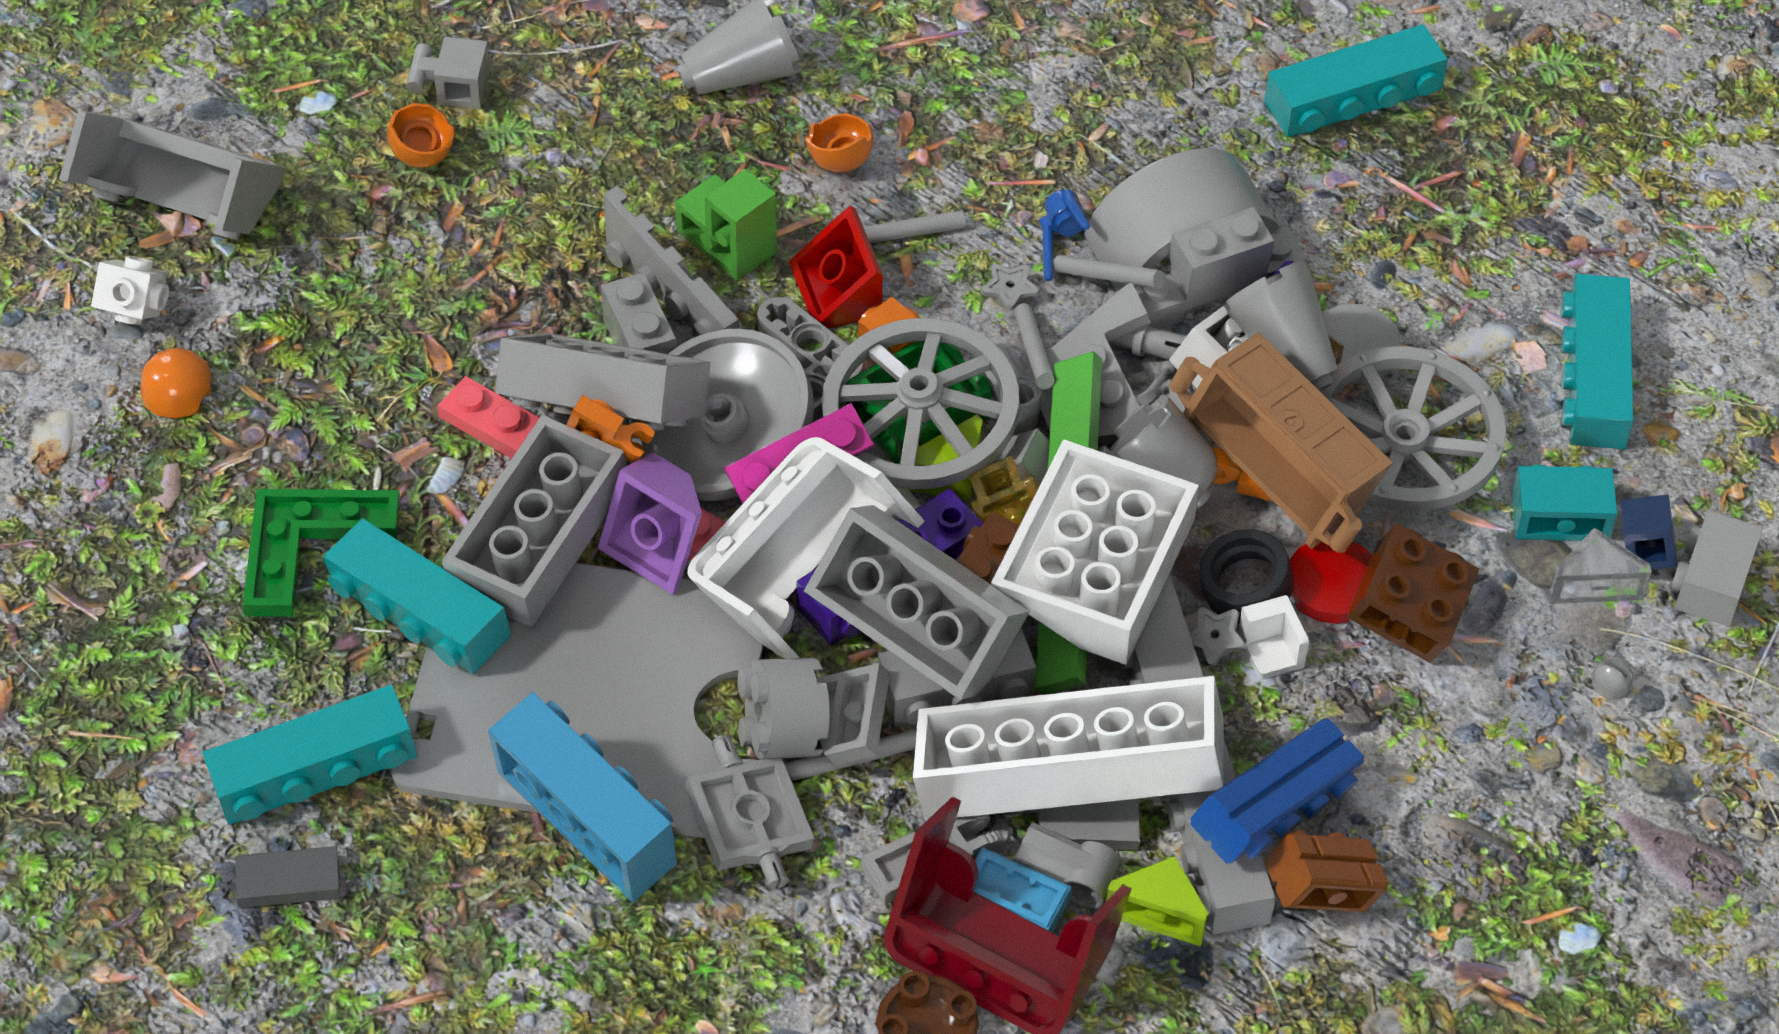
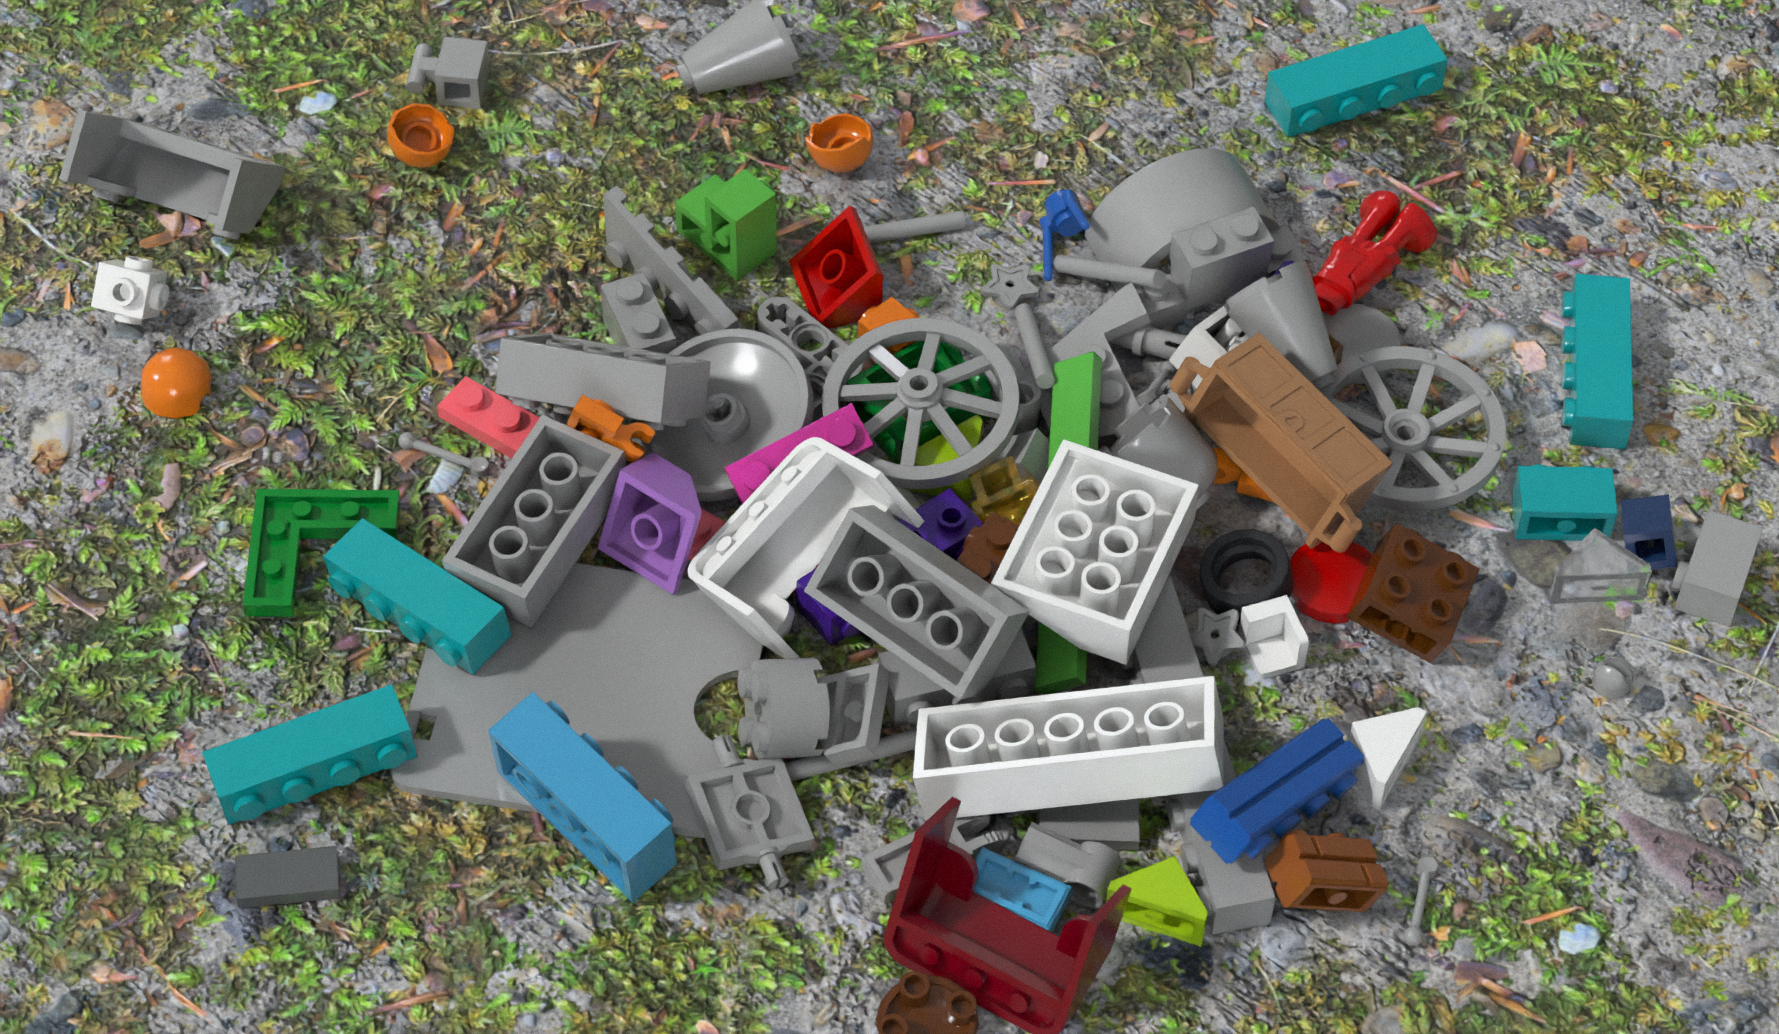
(479, 465): none -> light grey hinge
(1359, 263): none -> red piece
(1386, 748): none -> white slope
(1427, 868): none -> light grey hinge

